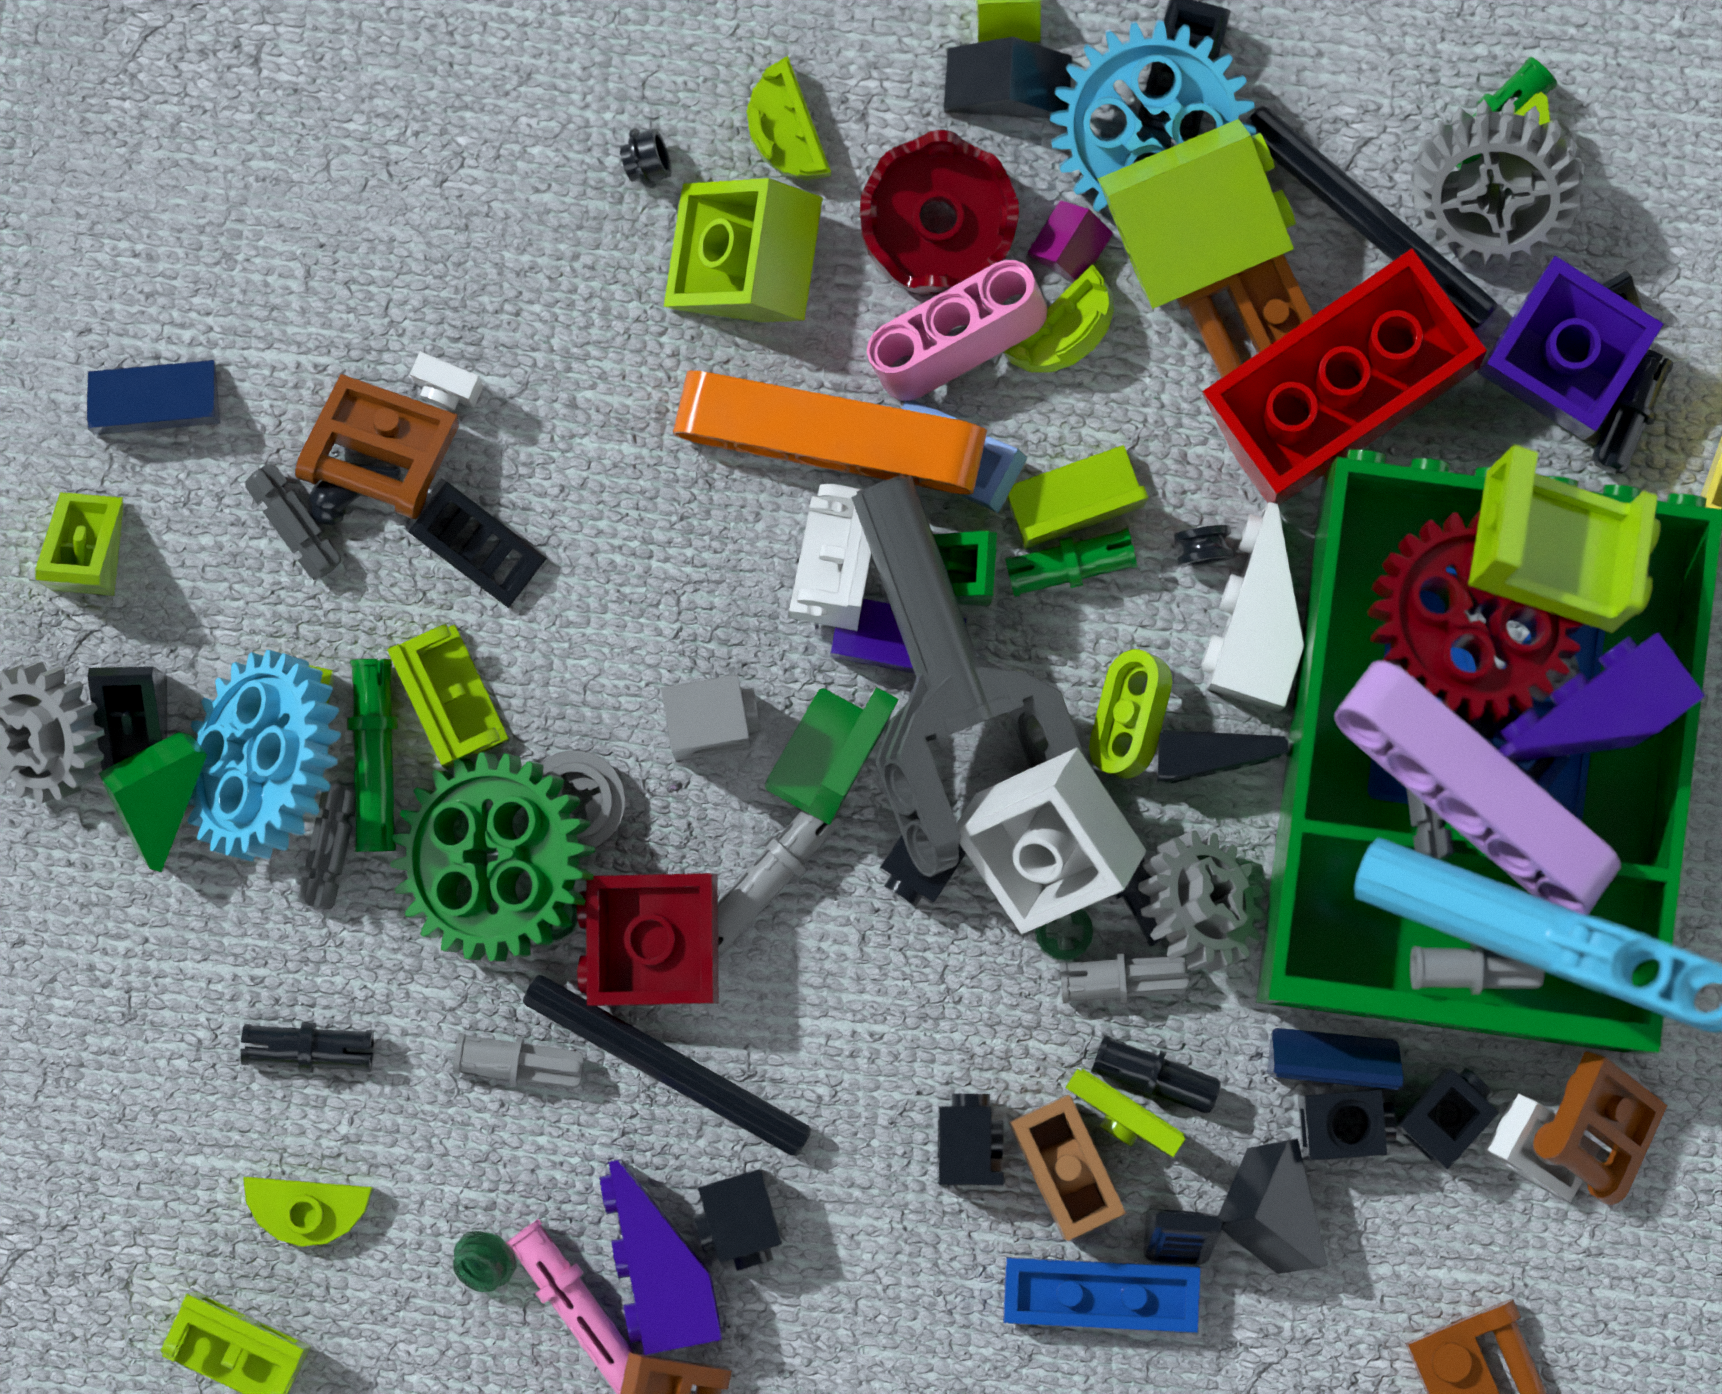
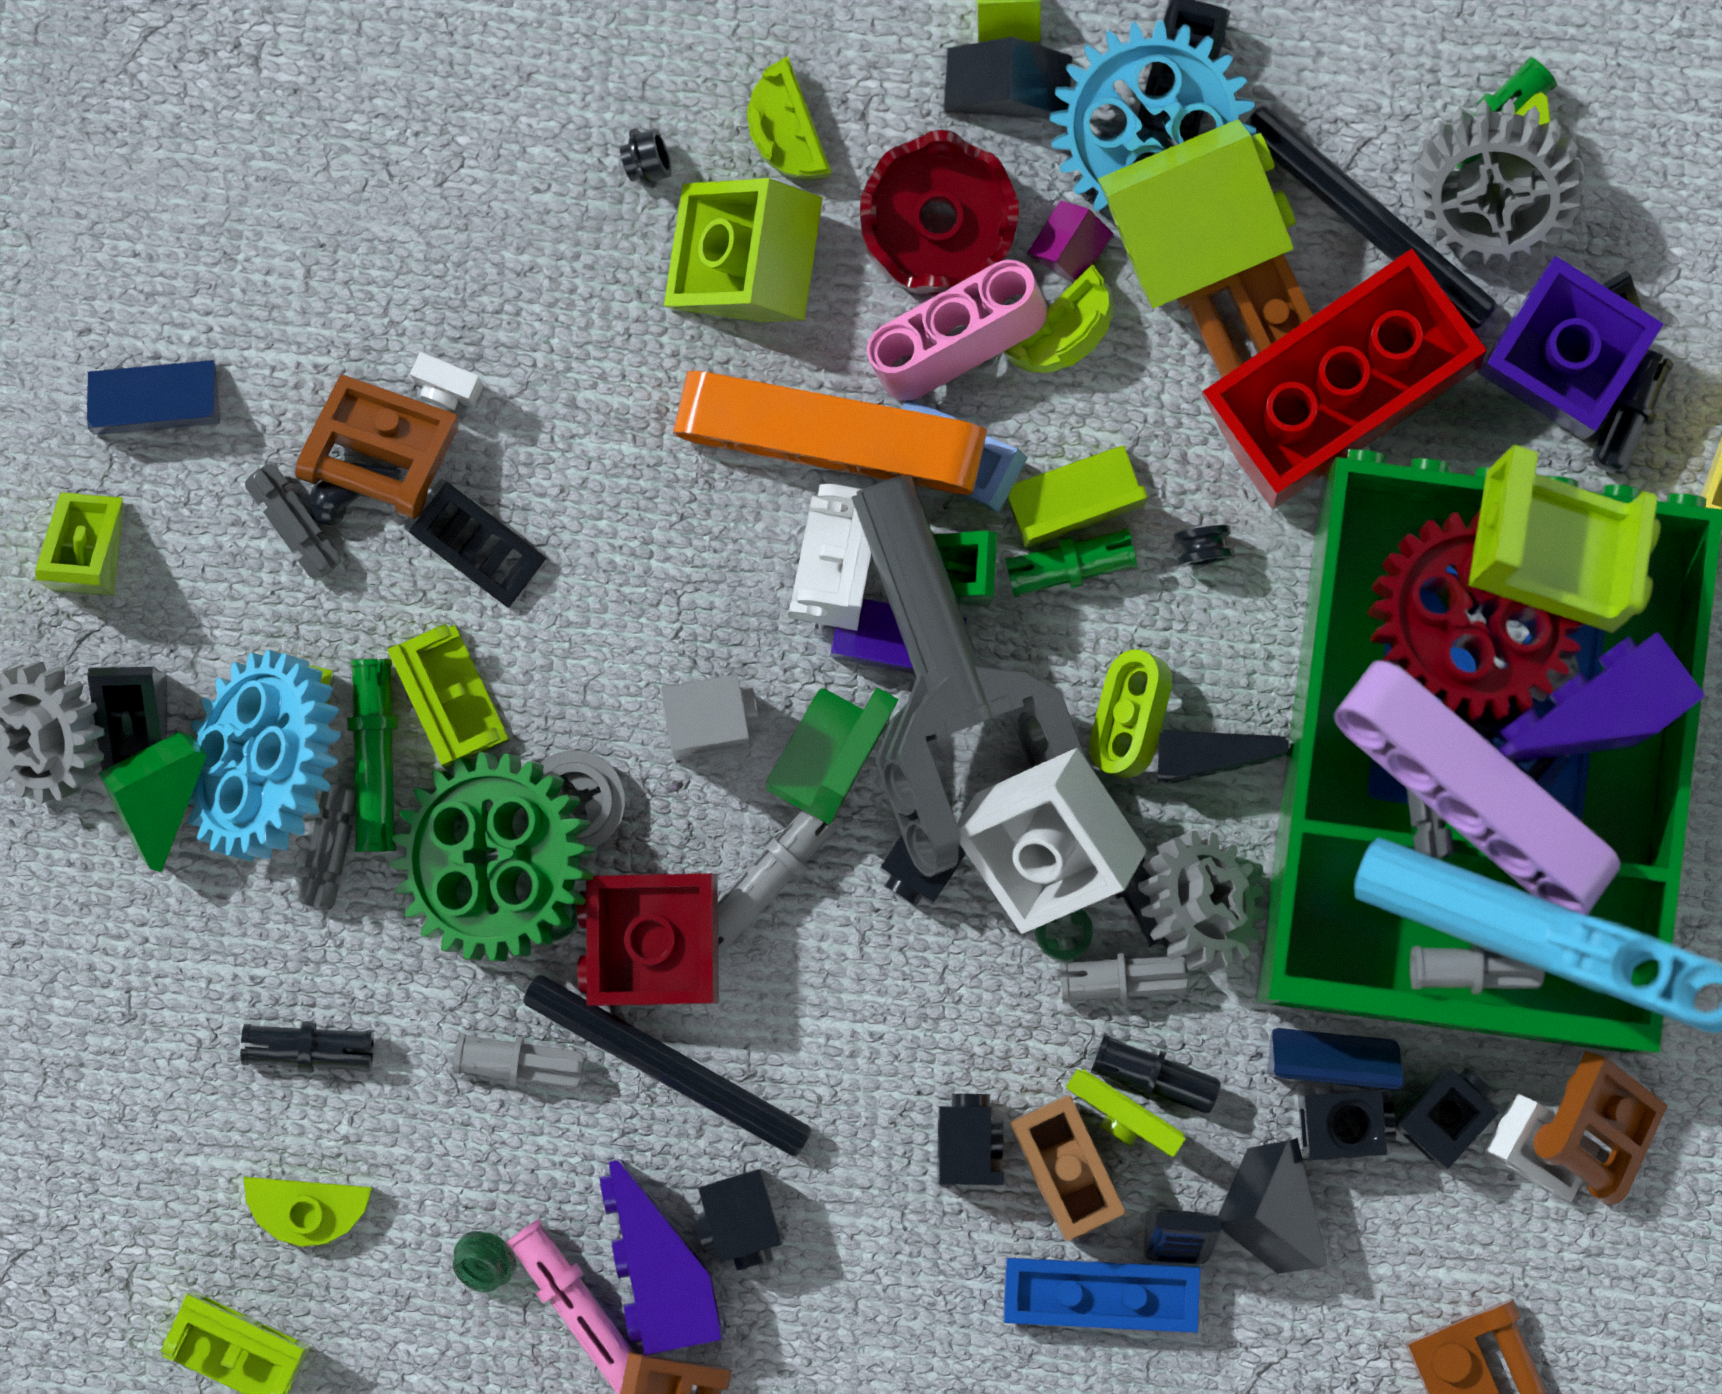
(1263, 631): white slope -> none

